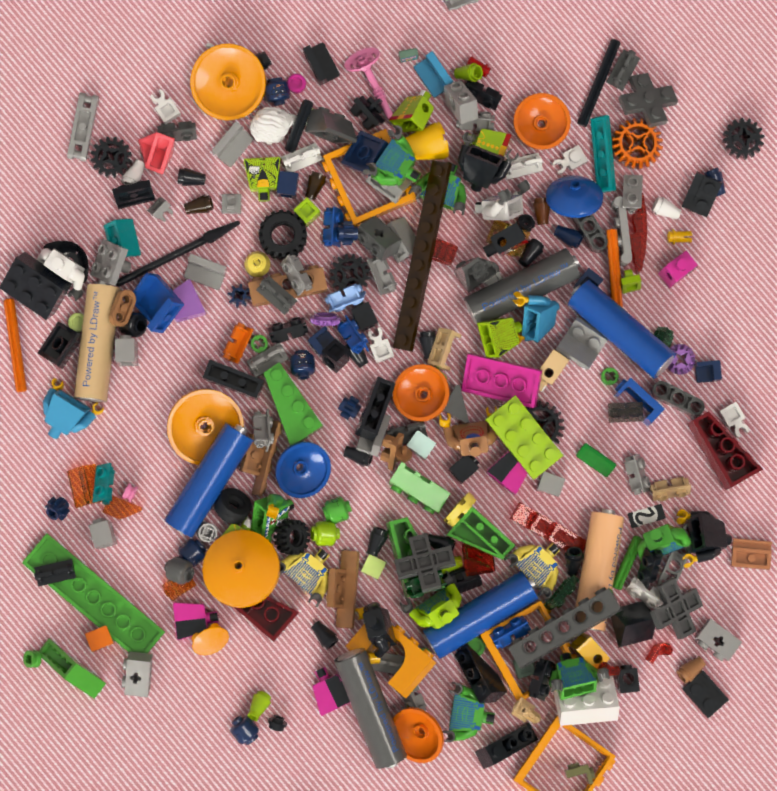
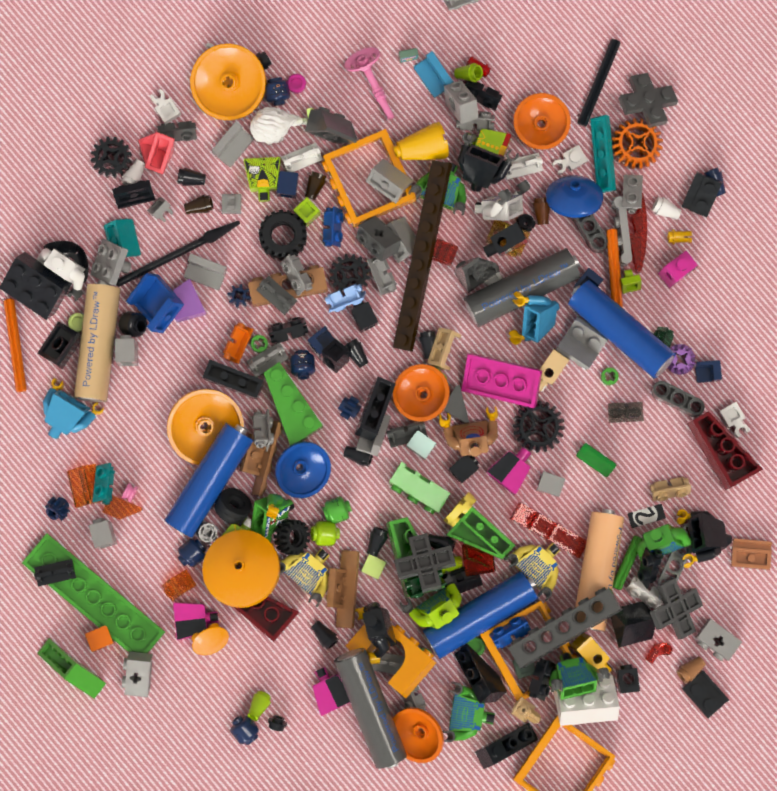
(32, 658): bright green bush -> none
(82, 127): light grey plate -> none
(123, 309): medium nougat plate -> none
(179, 570): dark grey head -> none
(261, 267): light yellow cone -> none
(299, 125): black axle -> none
(321, 63): black panel -> none
(325, 319): medium lavender gear -> none
(347, 233): dark blue gear -> none
(349, 329): blue hinge -> none
(365, 150): dark blue plate -> none
(371, 109): black hips -> none
(381, 348): white plate -> none
(395, 162): torso -> none
(396, 450): medium nougat hips -> none
(413, 112): lime torso -> none
(499, 335): lime torso -> none
(524, 437): lime plate -> none
(531, 251): black cone -> none
(566, 588): clear green plate -> none
(569, 236): dark blue cone -> none
(573, 560): black cone -> none
(576, 769): olive bracket -> none
(613, 670): clear red arm -> none
(623, 69): dark grey hinge -> none
(640, 481): light grey hinge -> none
(641, 395): blue panel -> none
(751, 137): black gear -> none

